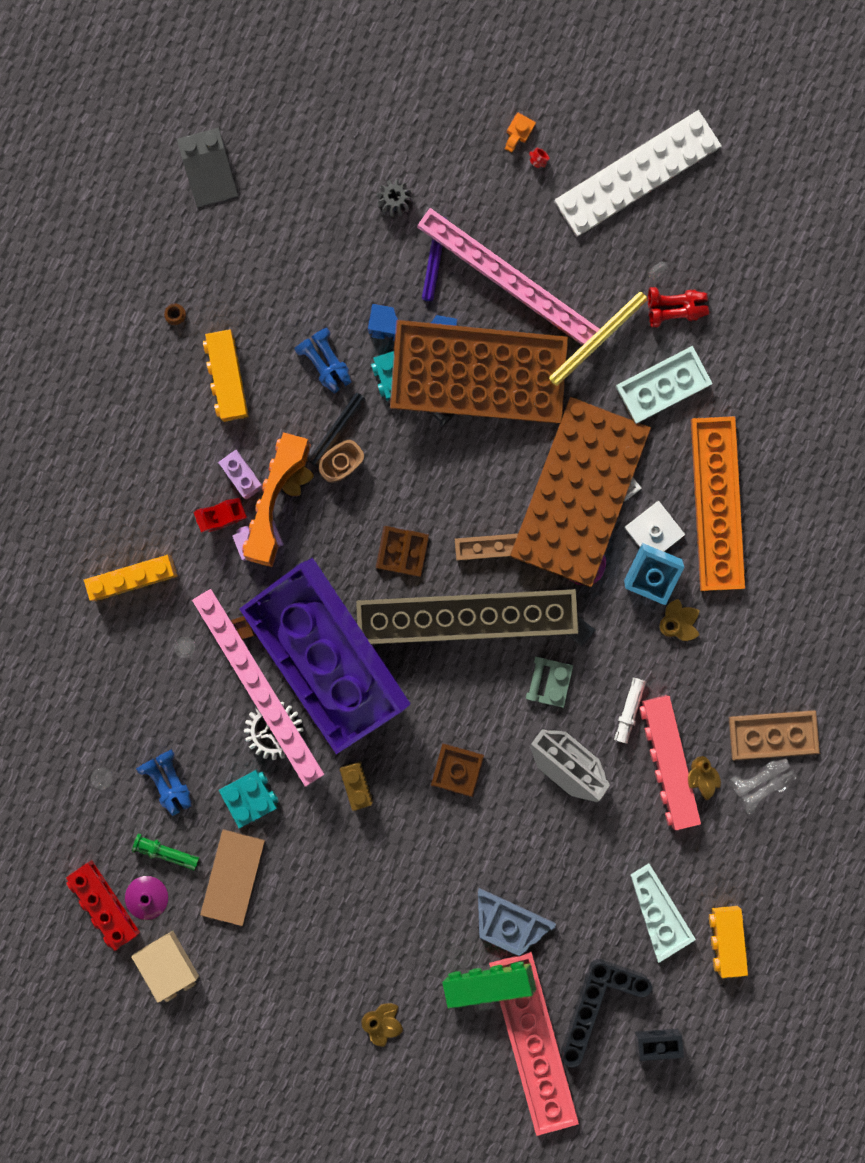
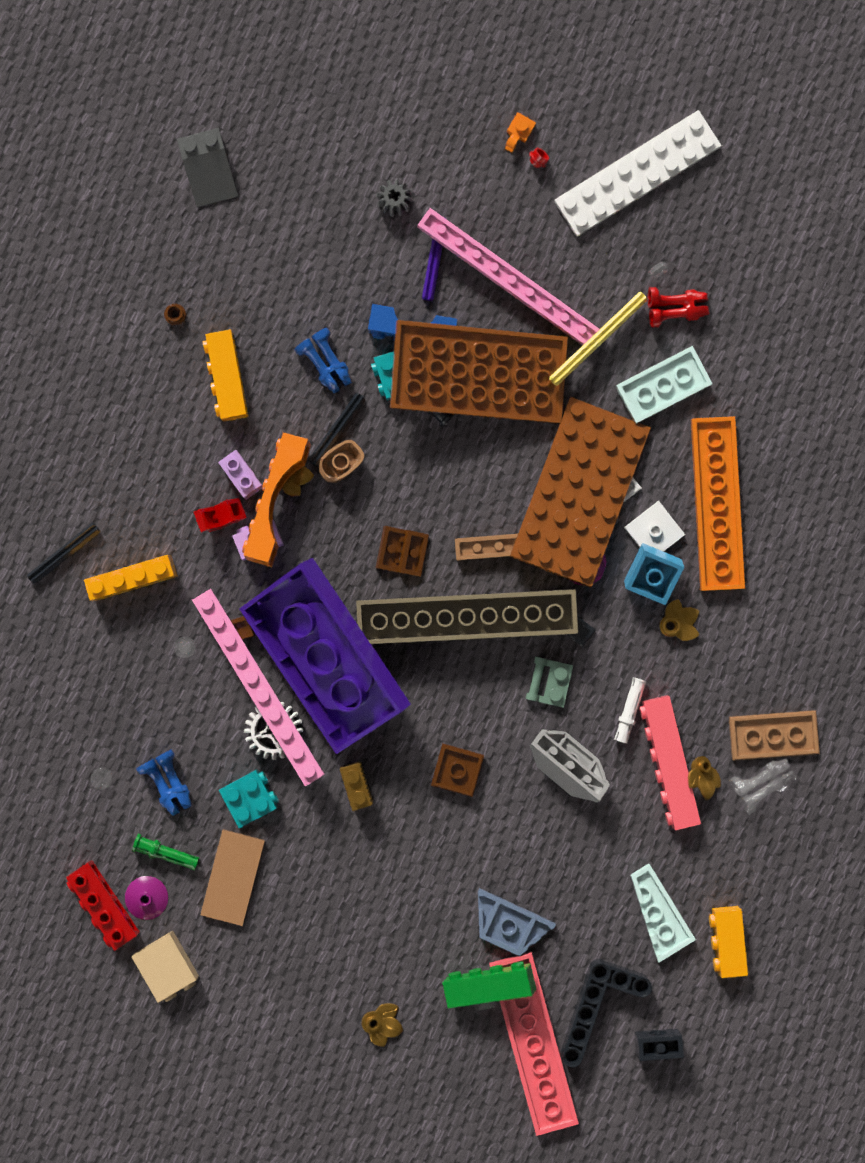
(63, 553): none -> black axle

